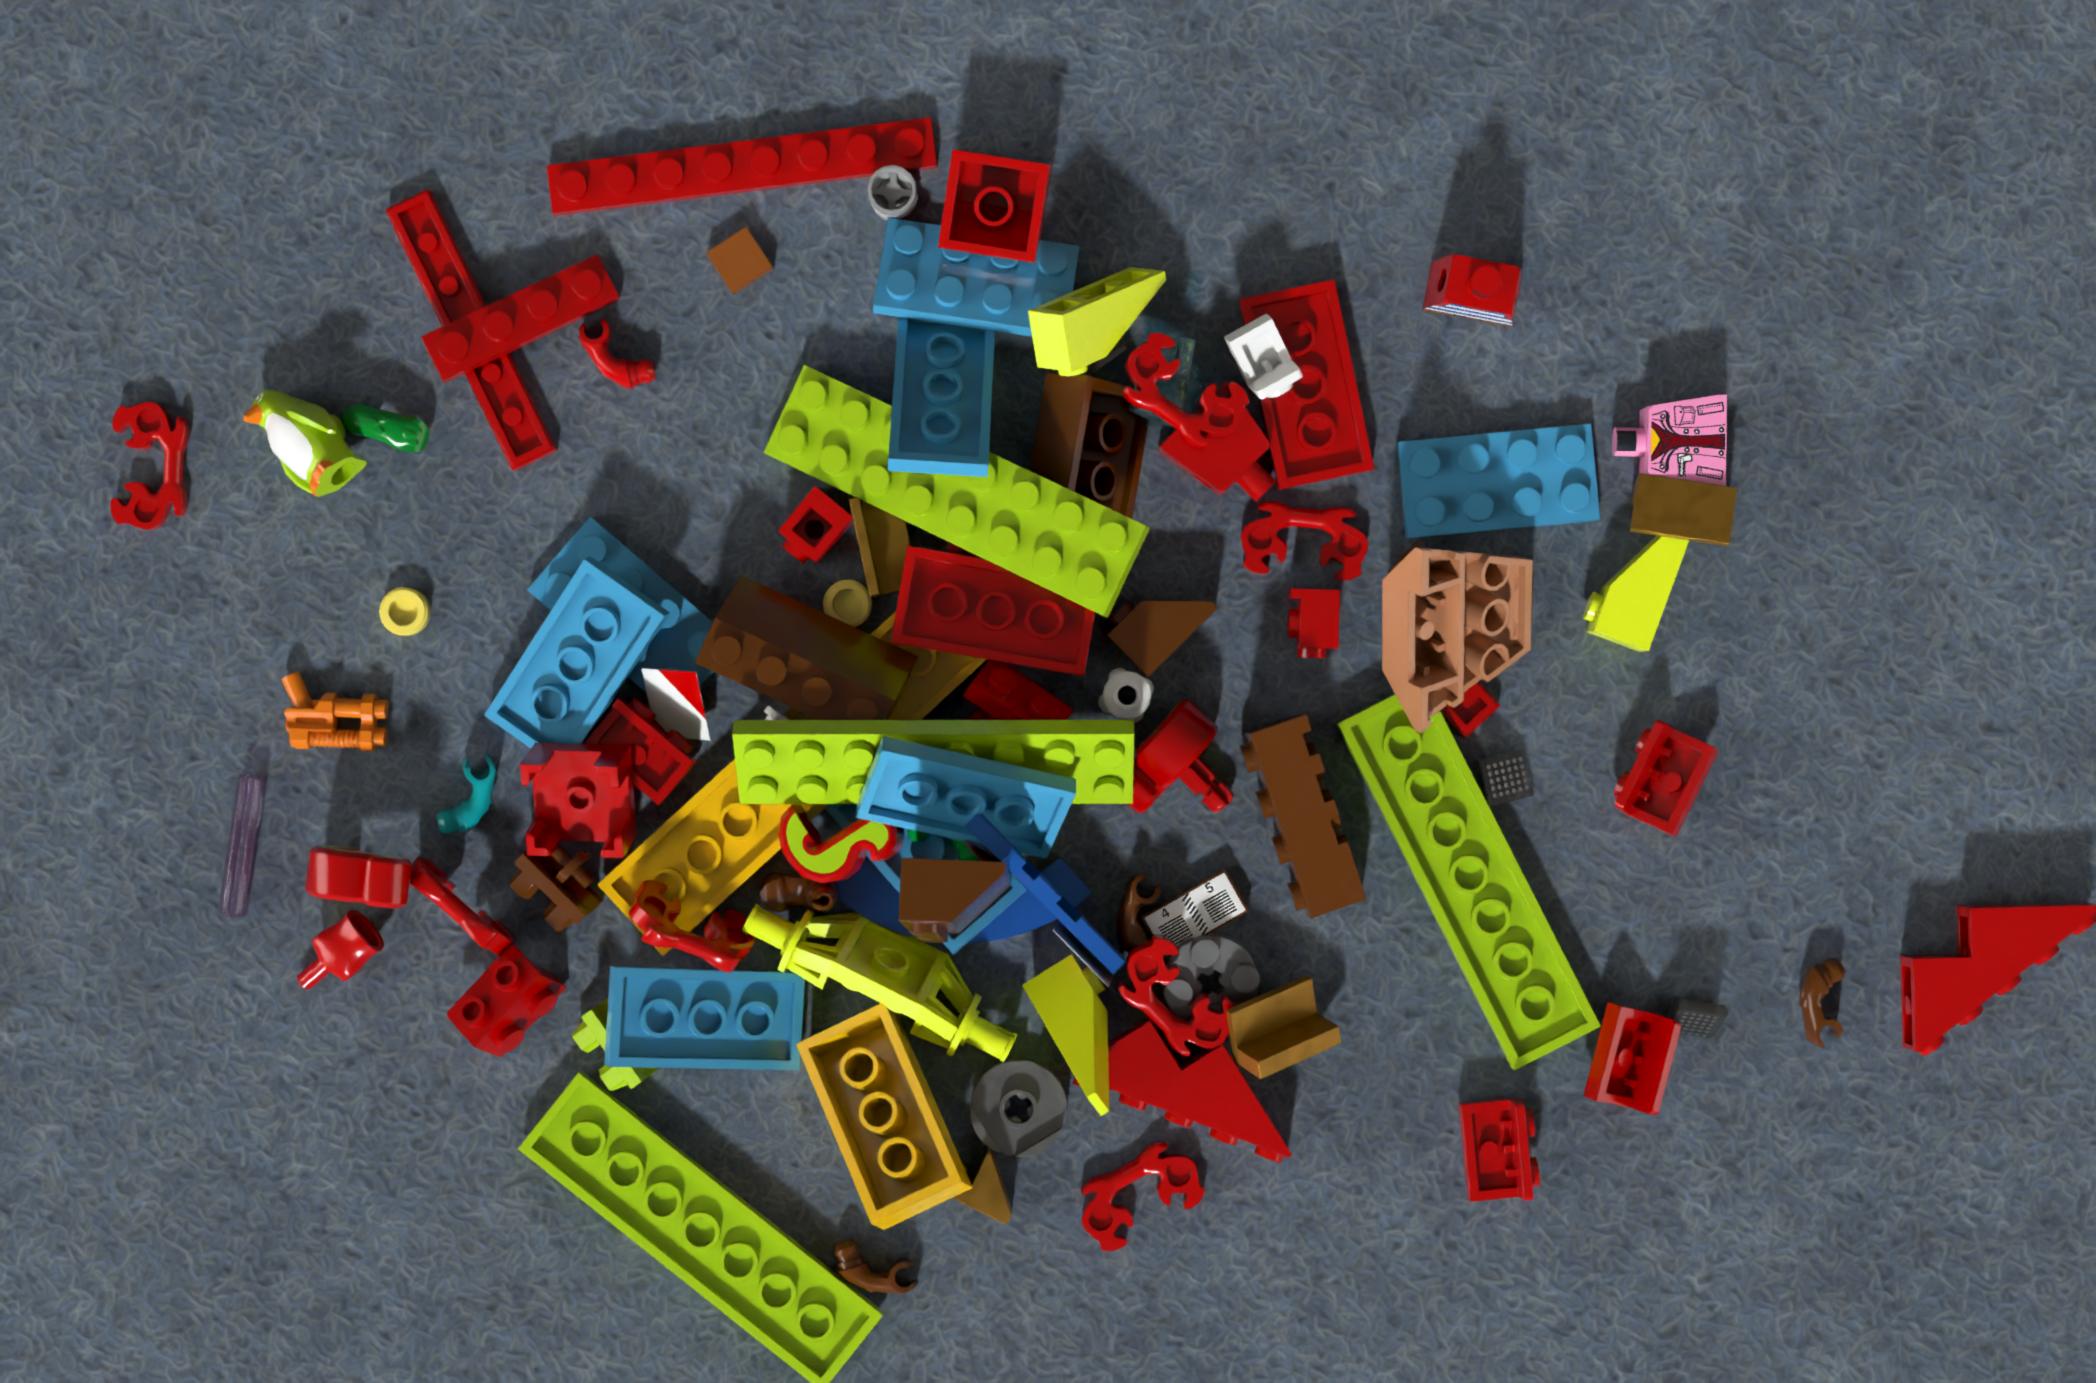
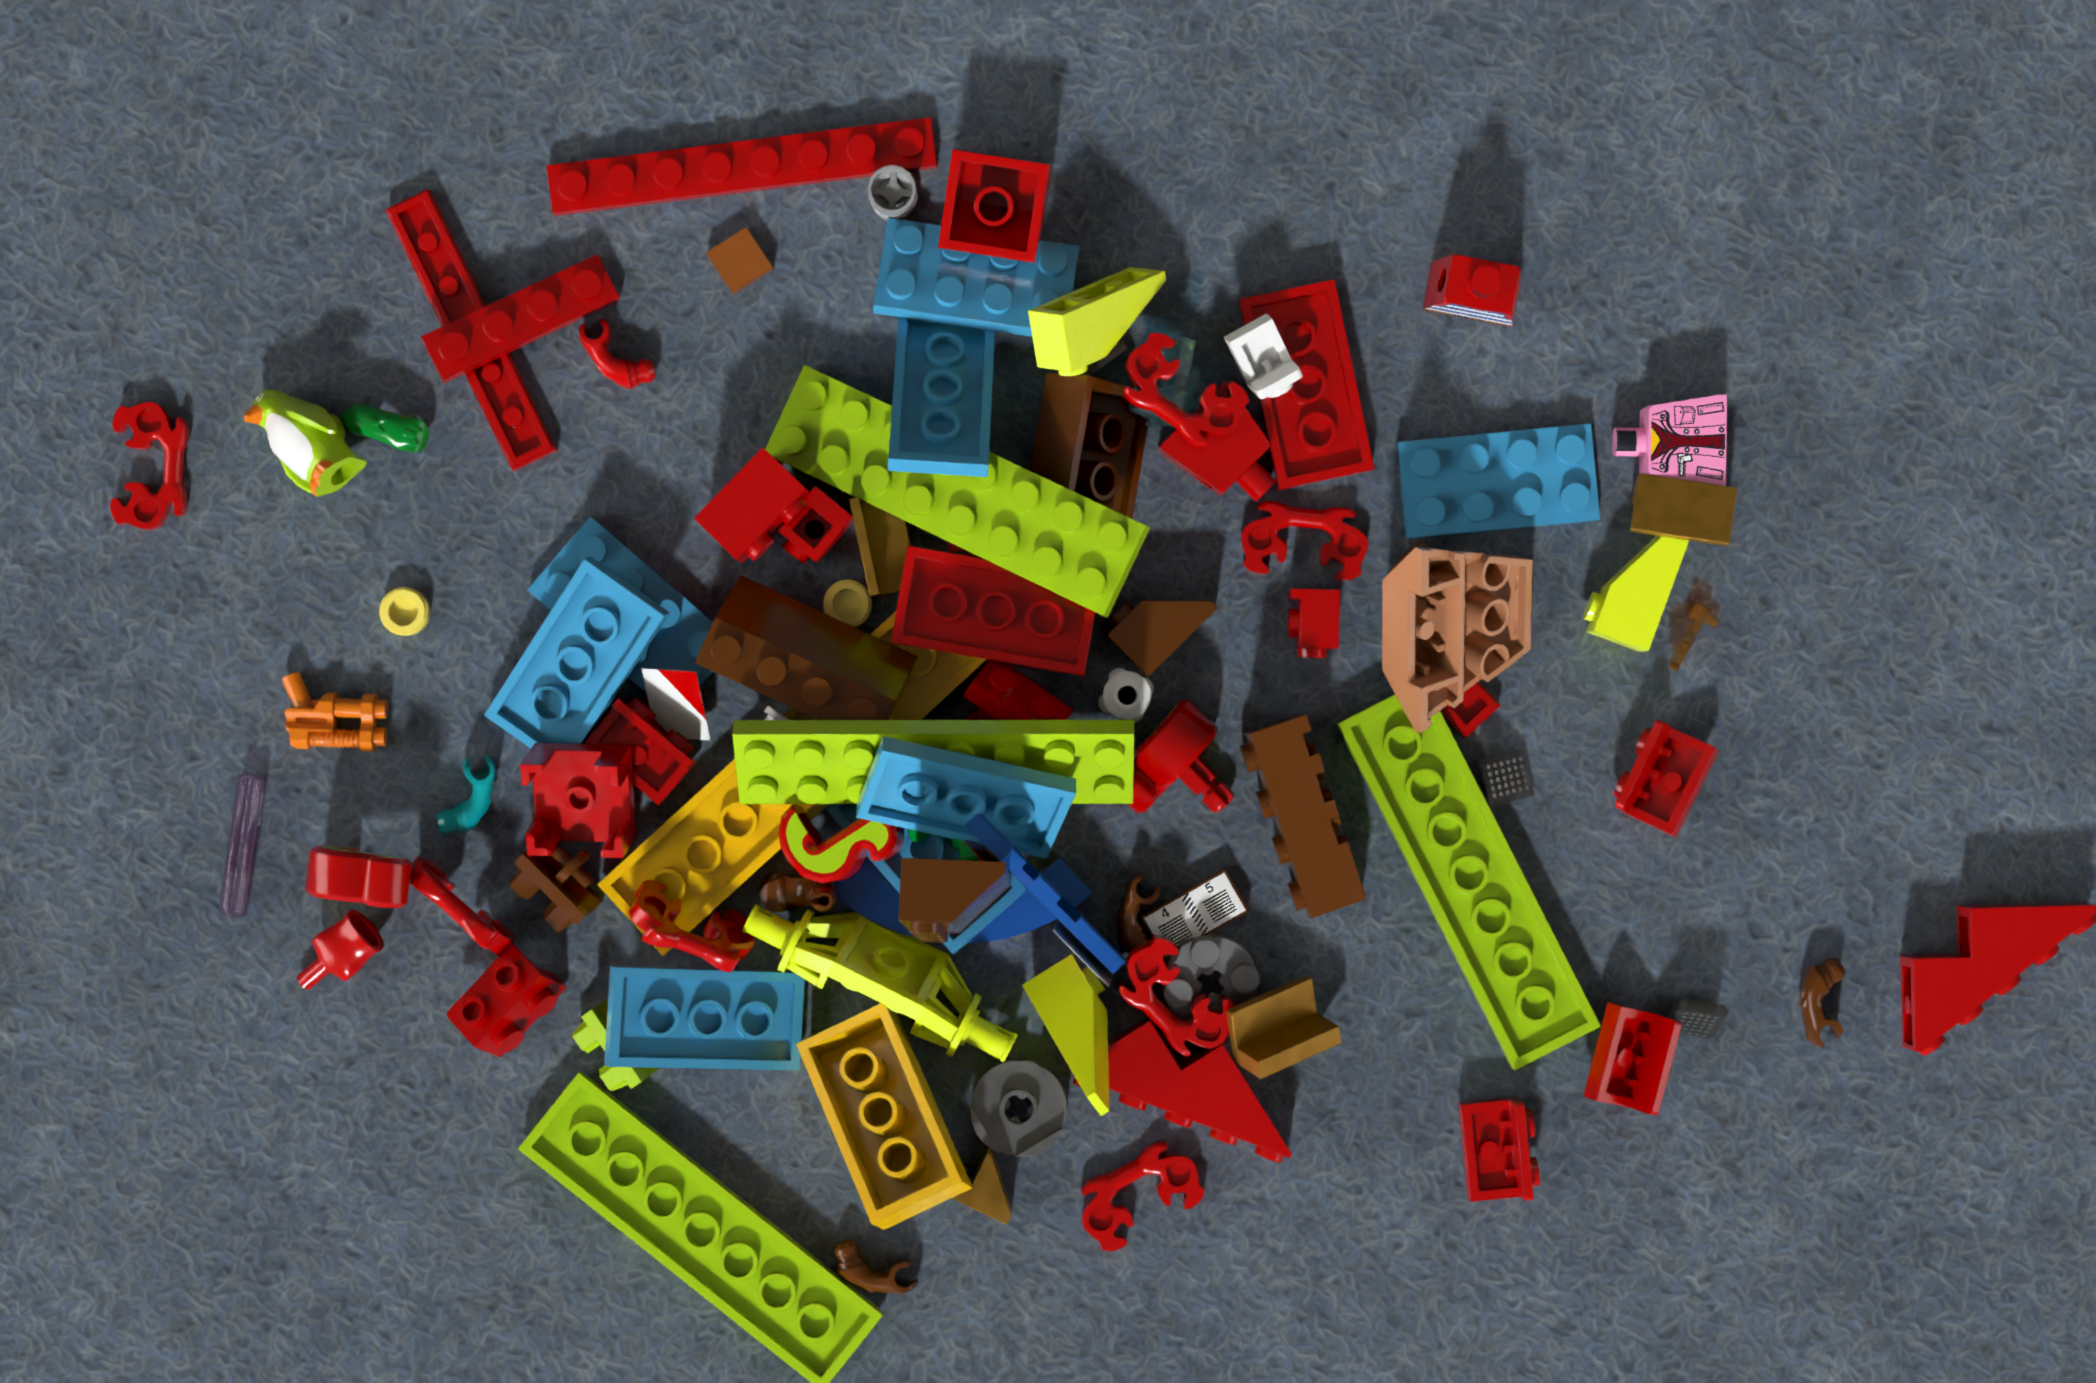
(753, 507): none -> red slope
(1698, 614): none -> clear orange piece

